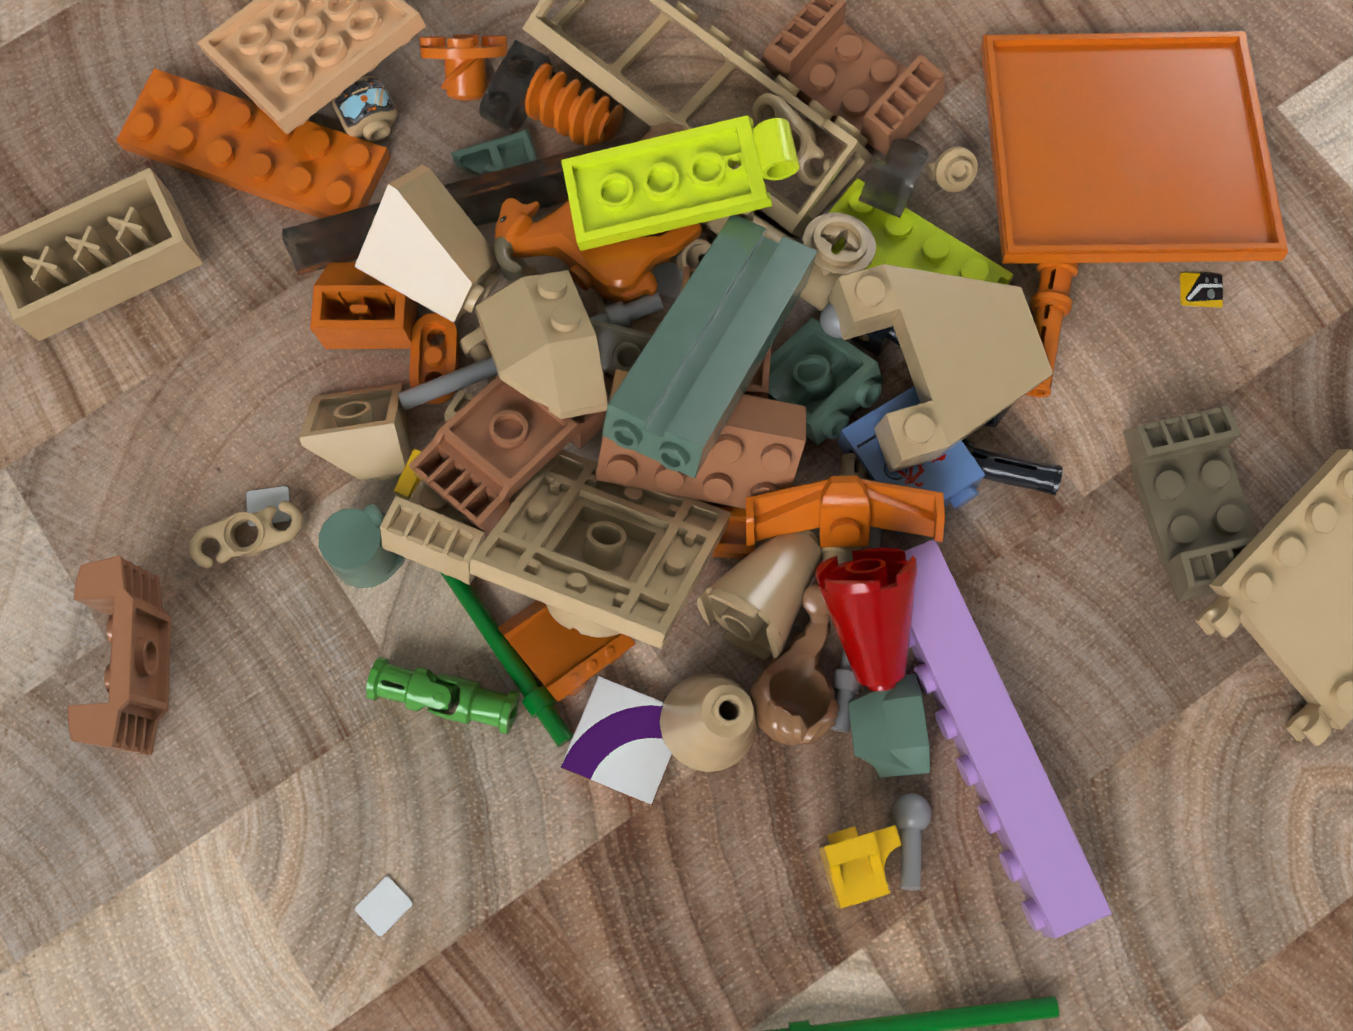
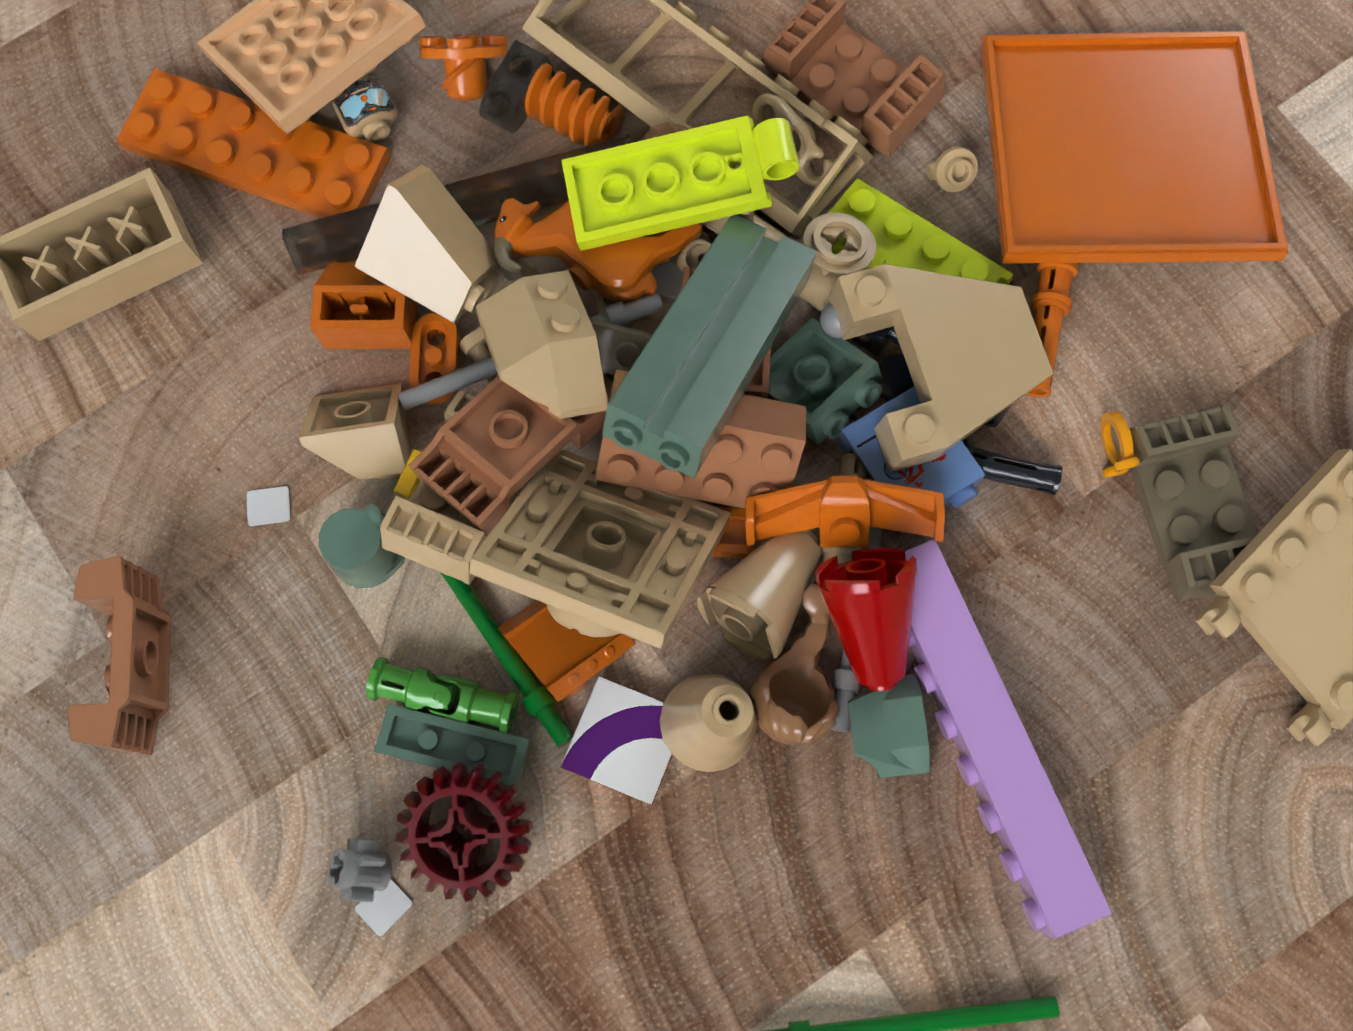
(225, 530): tan piece -> none
(360, 870): none -> light grey gear
(445, 742): none -> sand green plate
(463, 870): none -> dark red gear
(496, 154): sand green tile -> none
(857, 864): yellow brick -> none
(894, 376): none -> black tile
(895, 178): clear smoke leg -> none
(912, 816): light grey bar -> none
(1127, 458): none -> light orange piece
(1201, 290): sticker -> none

